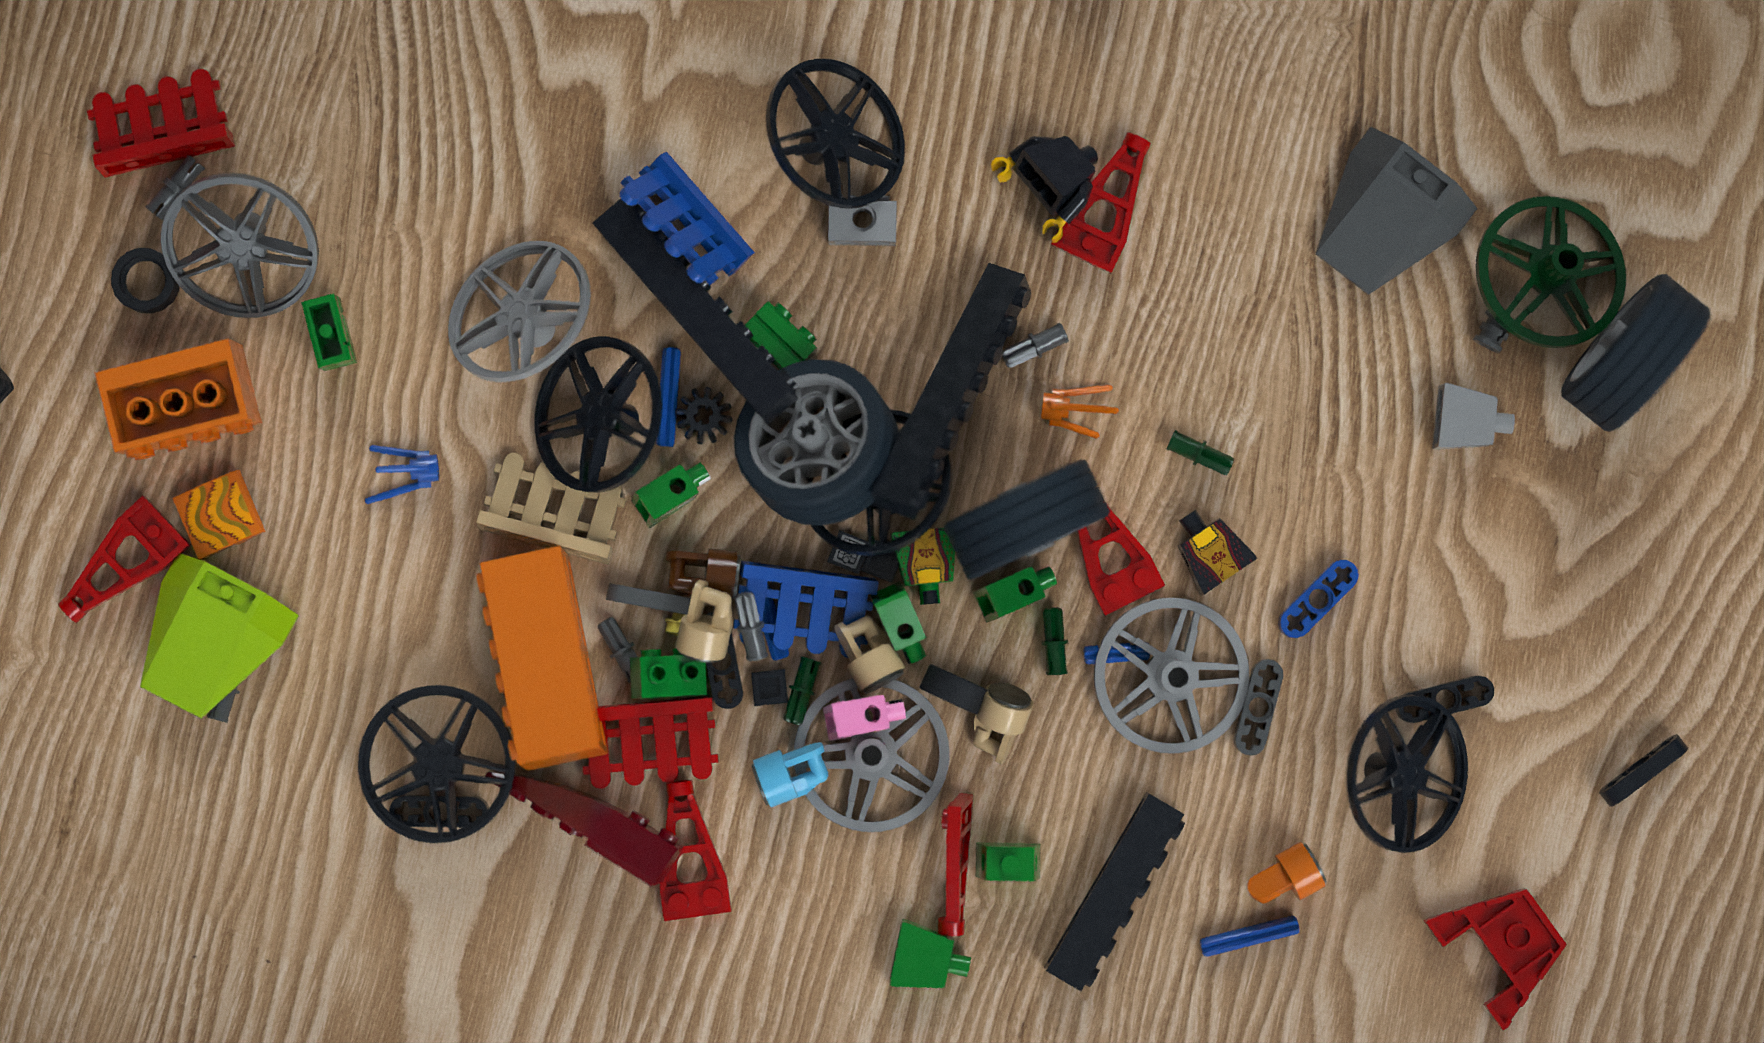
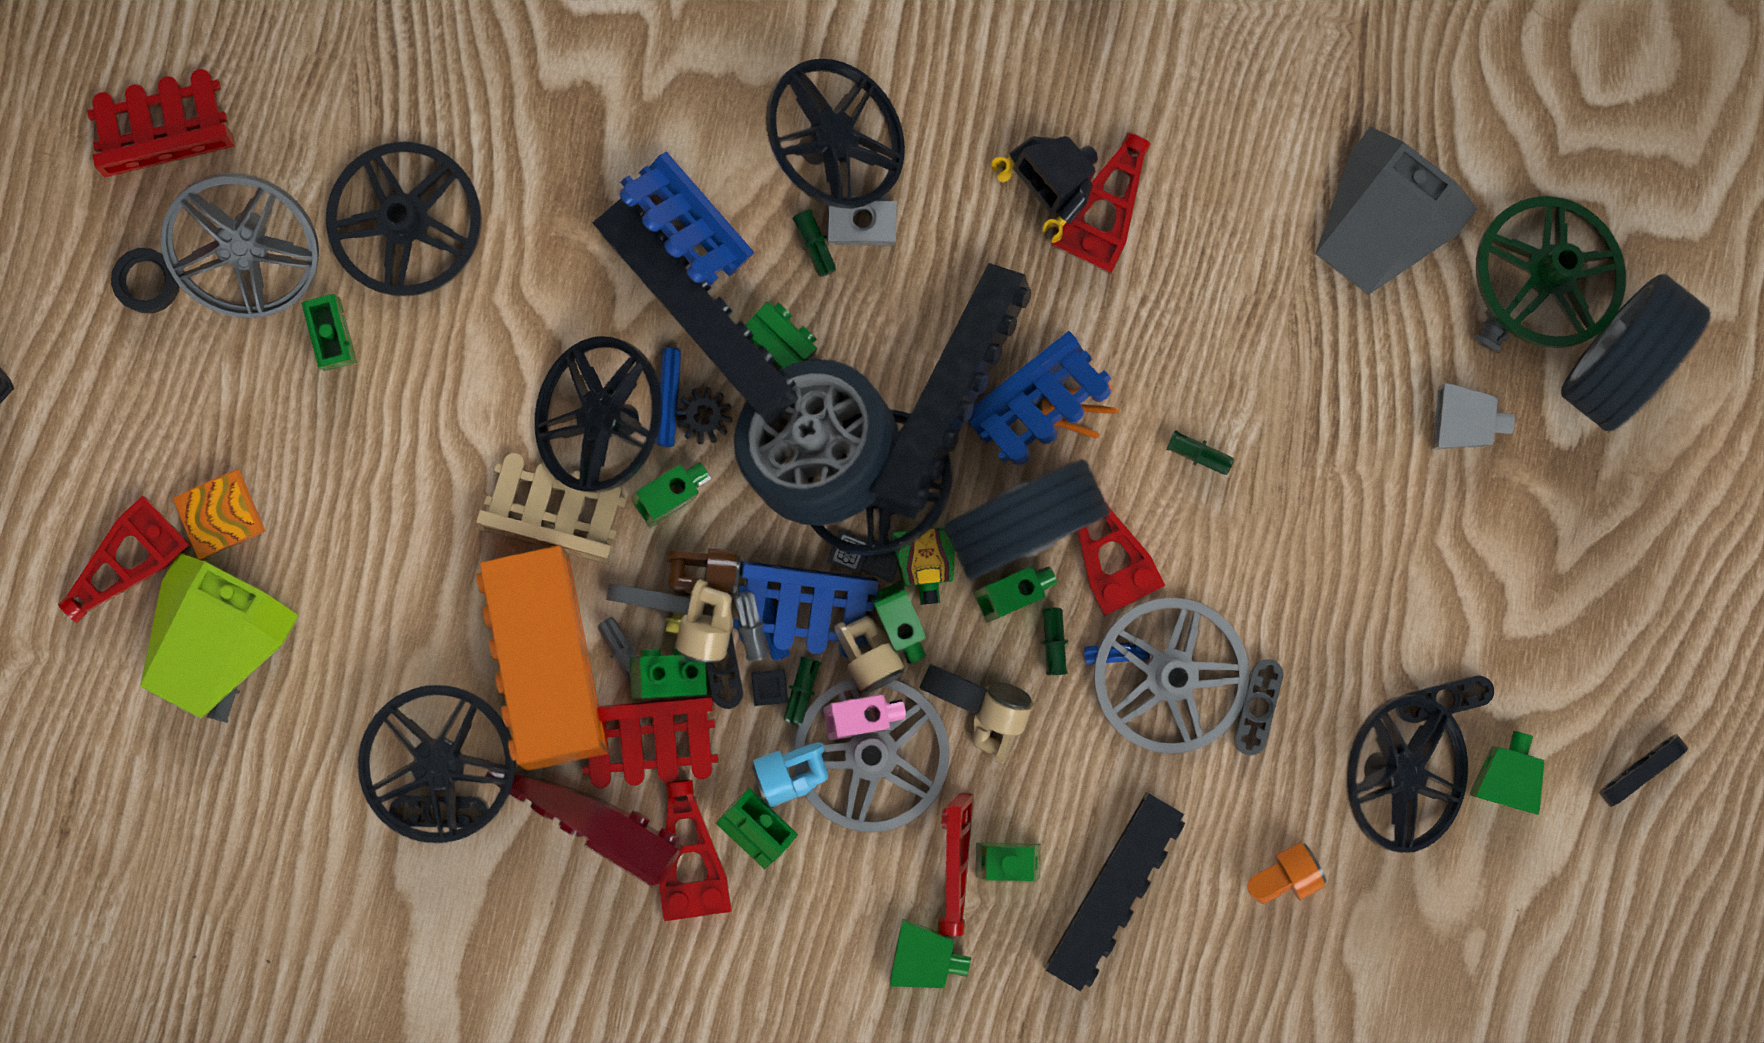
(161, 386): orange brick -> none
(174, 186): dark grey pin -> none
(403, 219): none -> black wheel
(423, 468): blue plant -> none
(520, 312): light grey wheel -> none
(757, 828): none -> green brick
(814, 243): none -> dark green axle
(1028, 386): none -> blue fence
(1034, 345): dark grey axle -> none
(1212, 552): torso -> none
(1249, 936): blue axle -> none
(1343, 588): blue beam -> none
(1511, 776): none -> green torso
(1515, 936): red wing -> none

